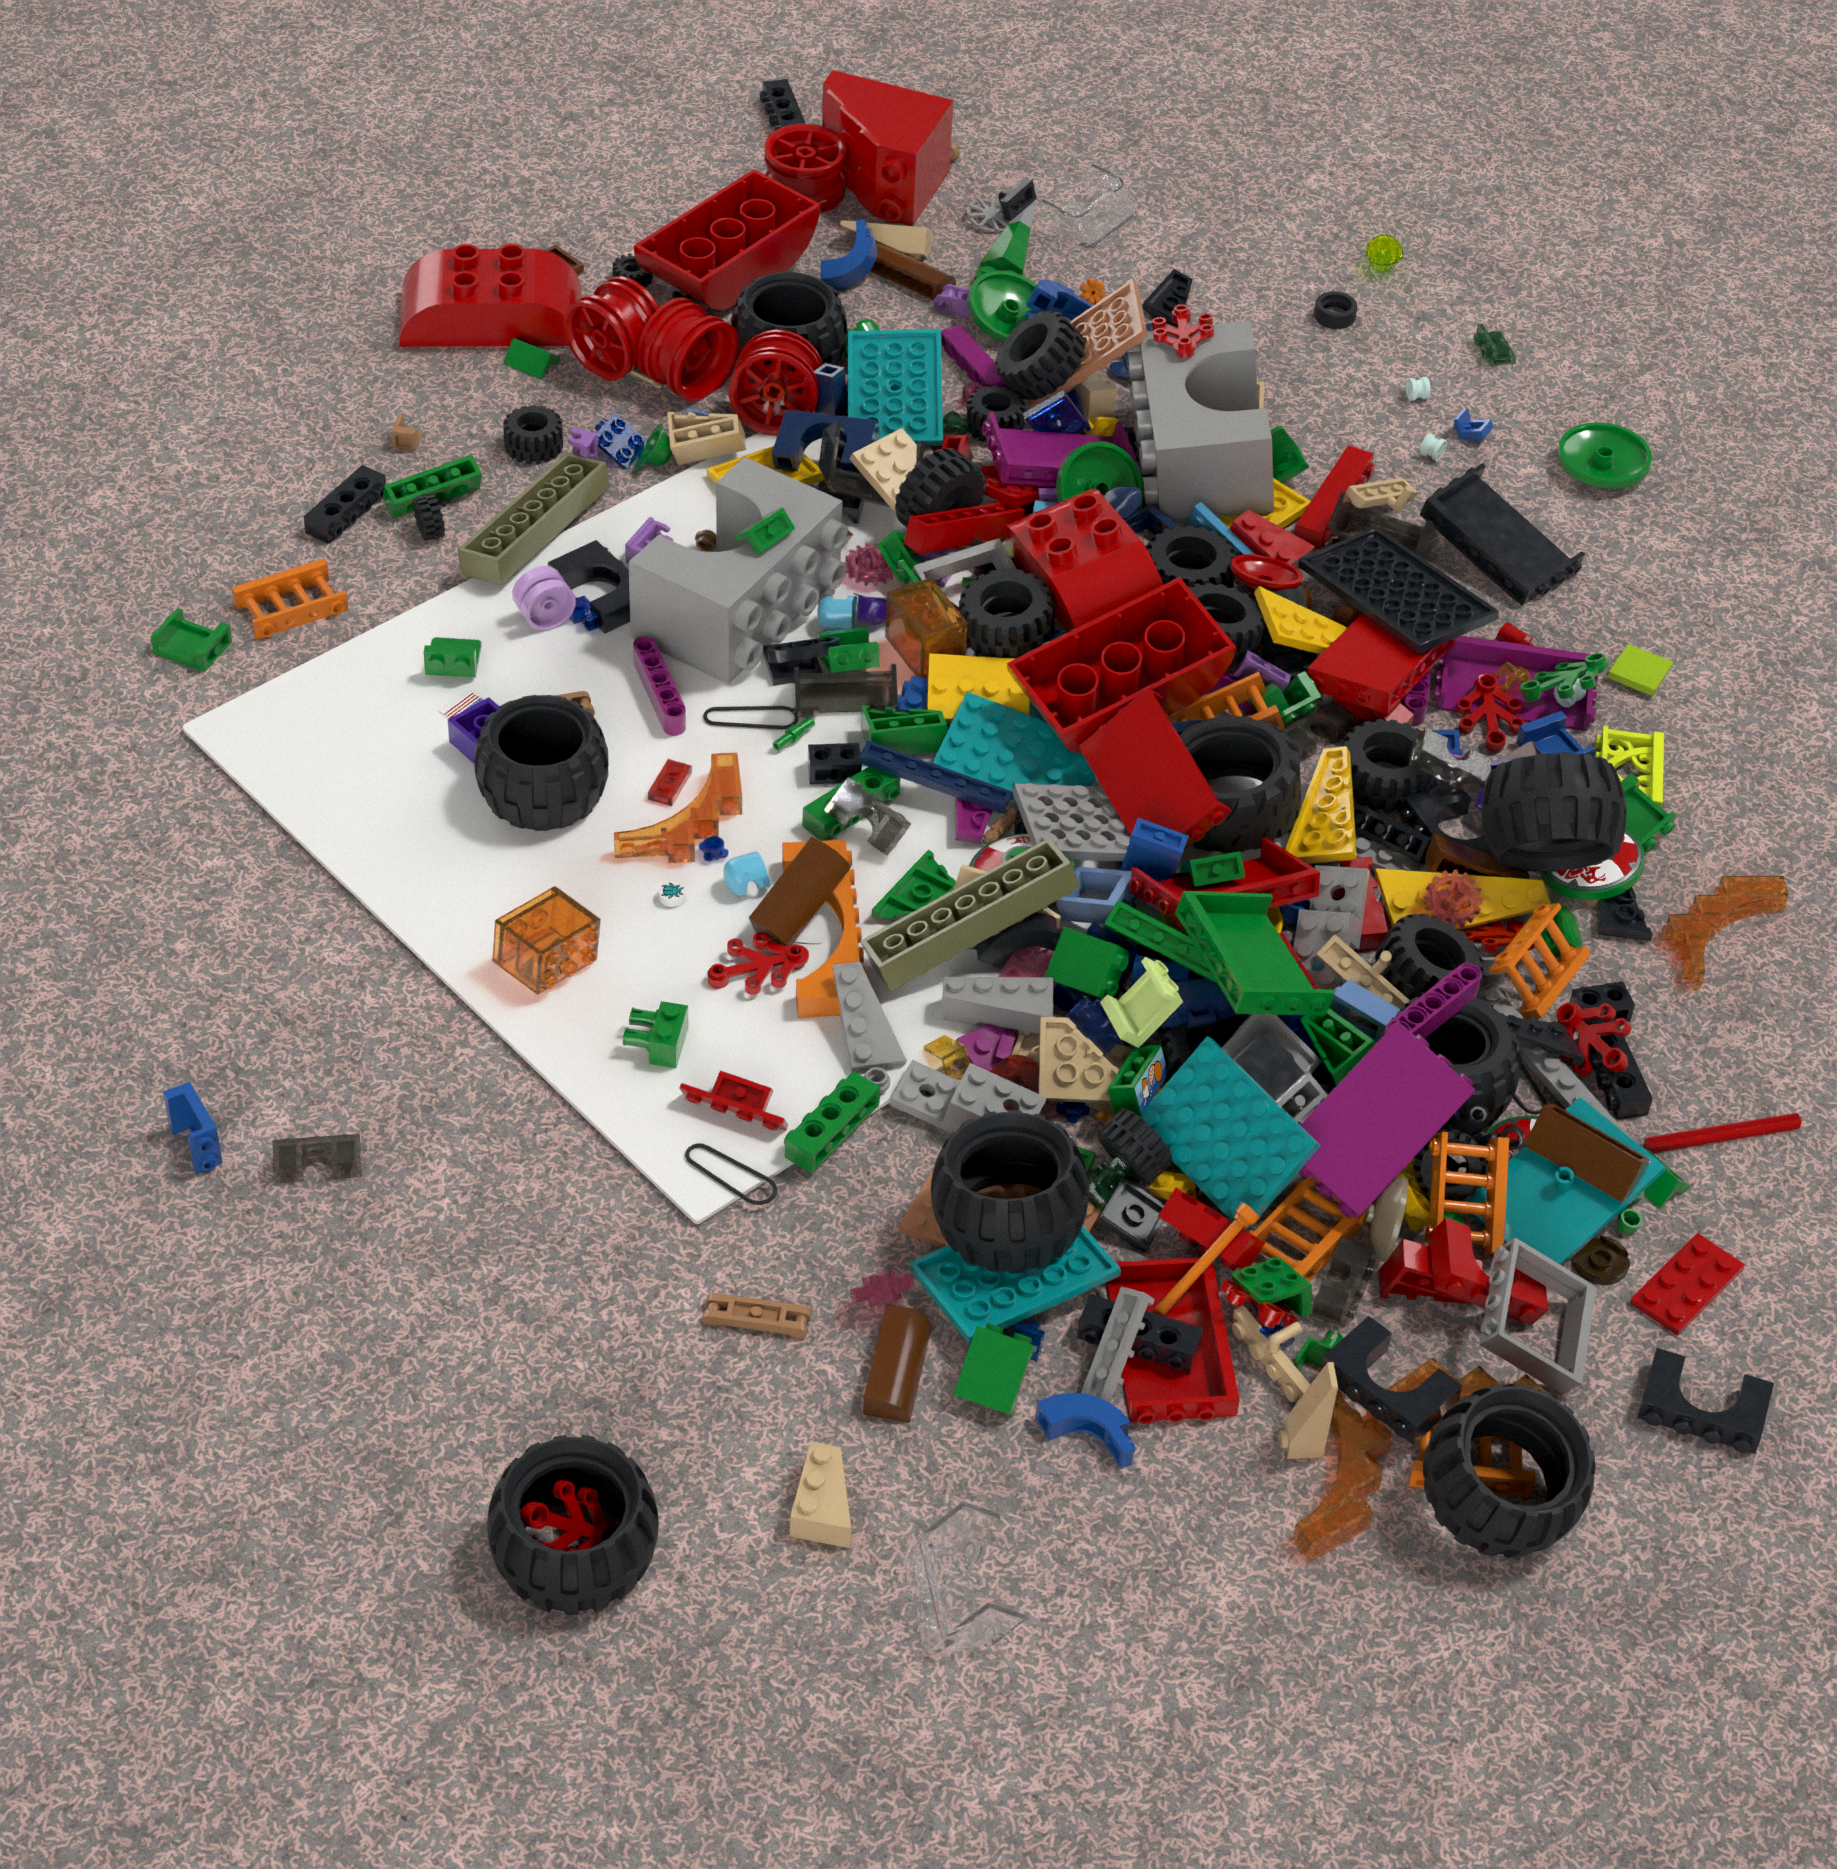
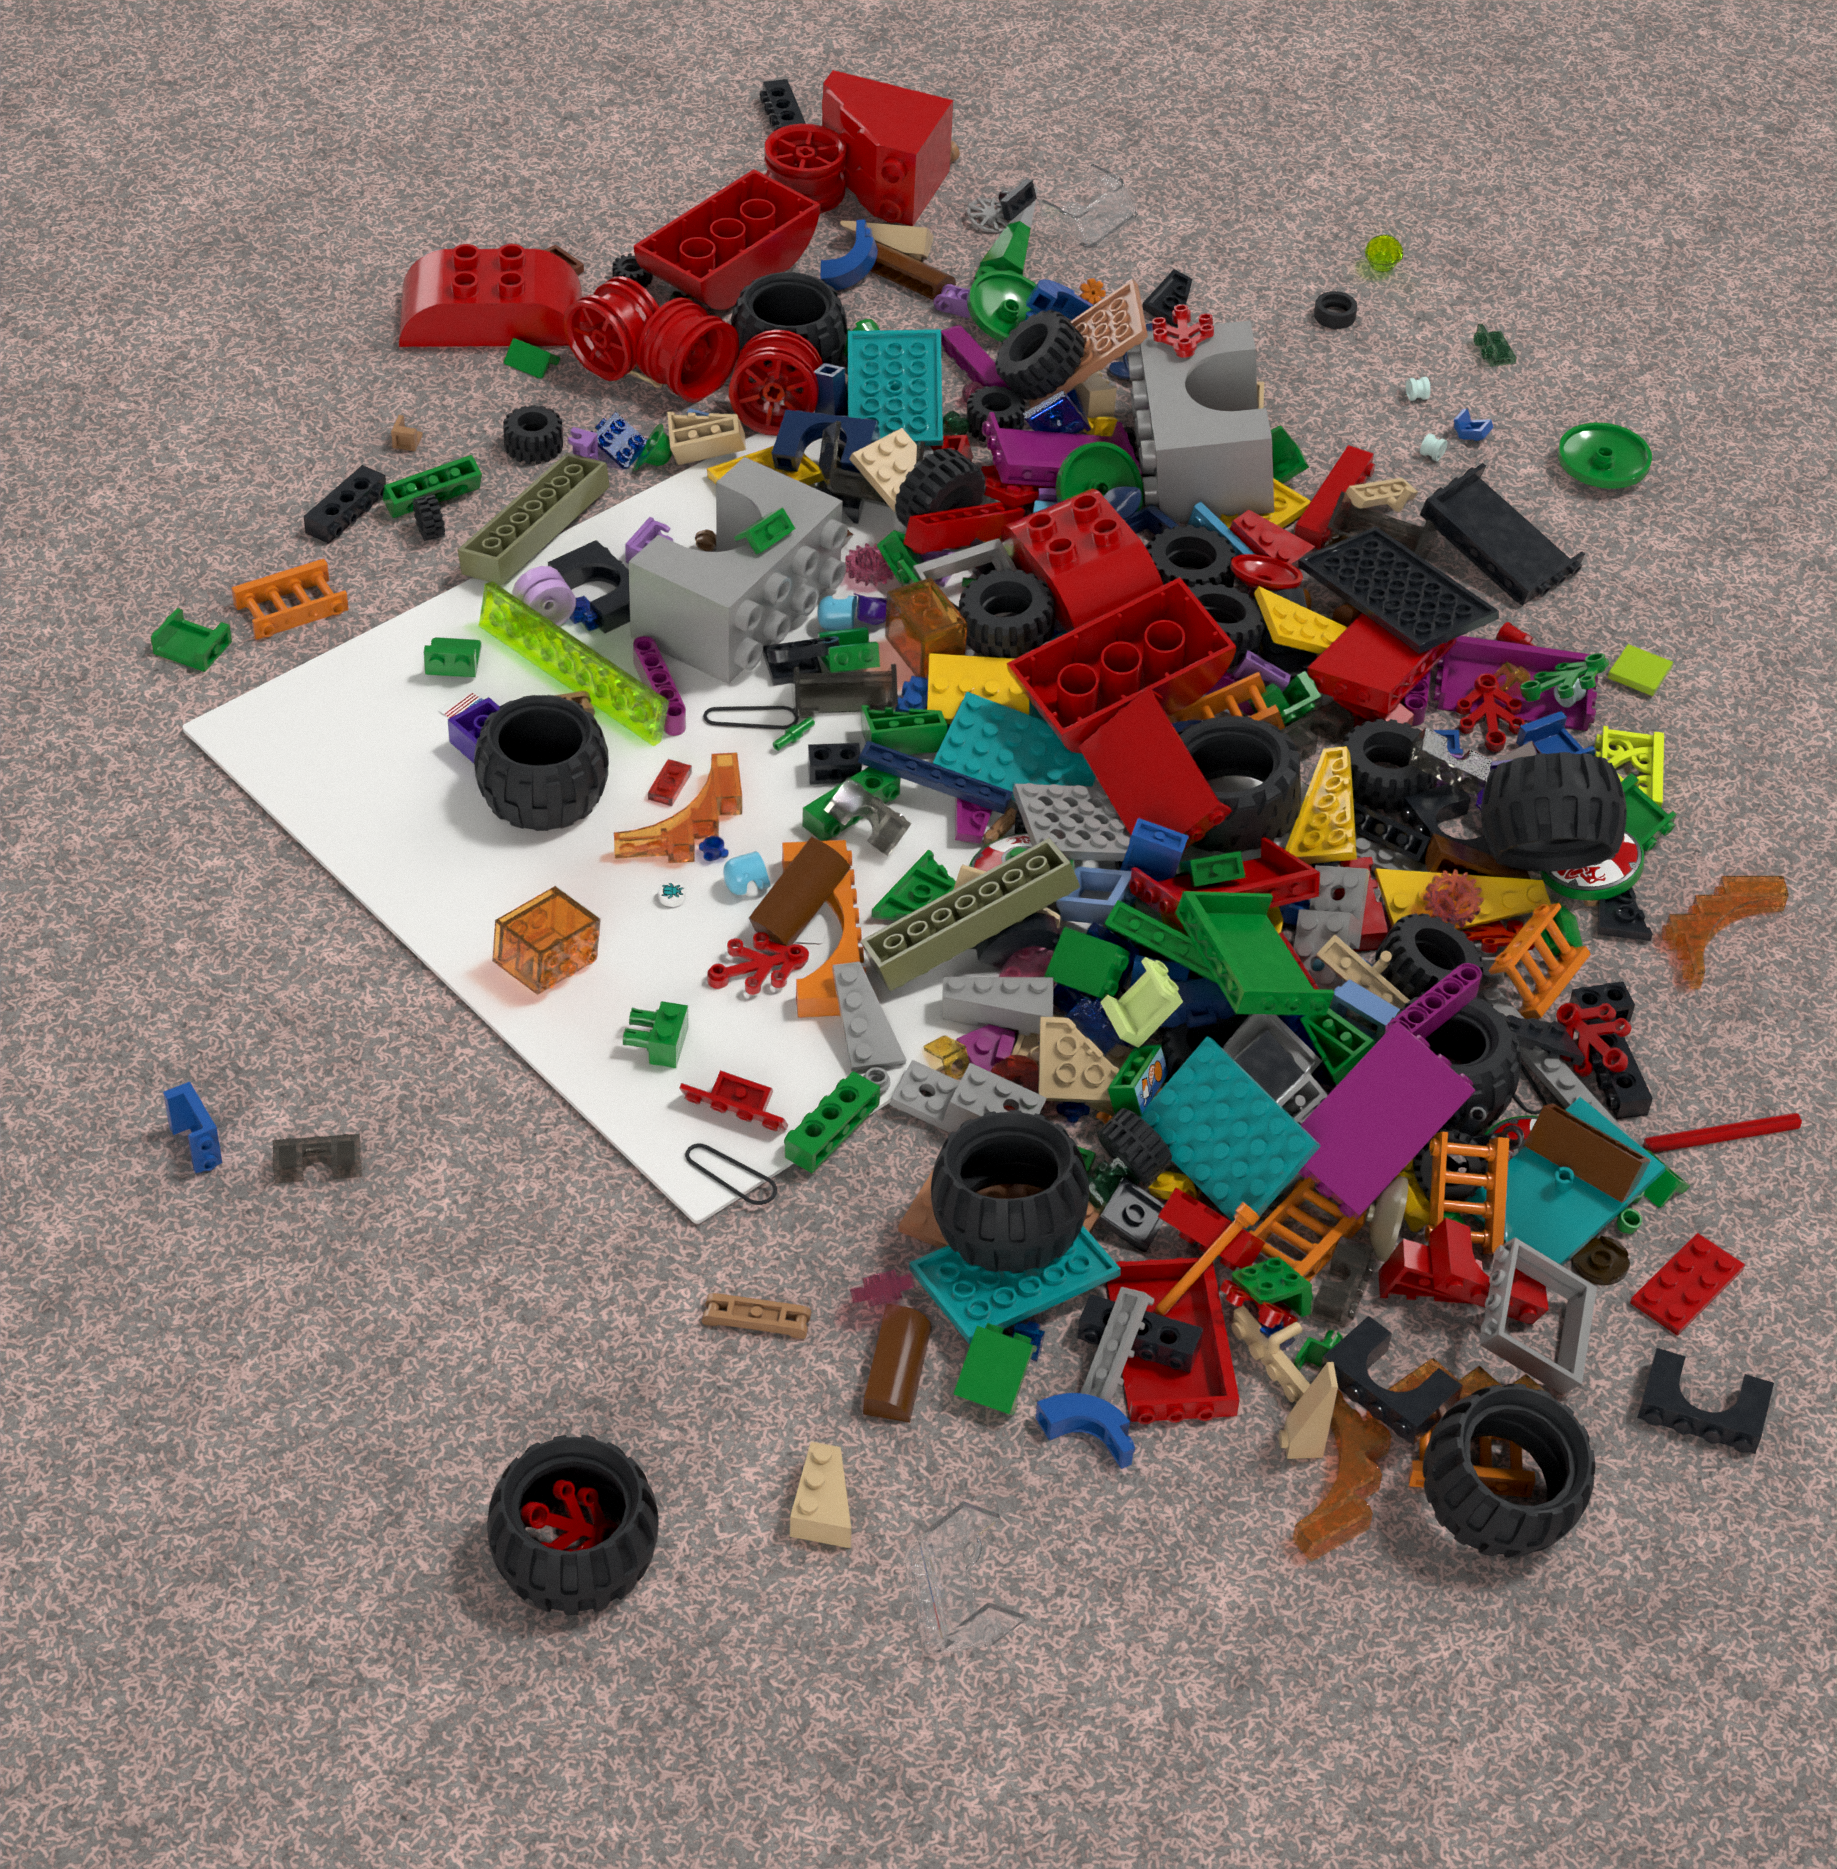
(573, 663): none -> clear neon green plate

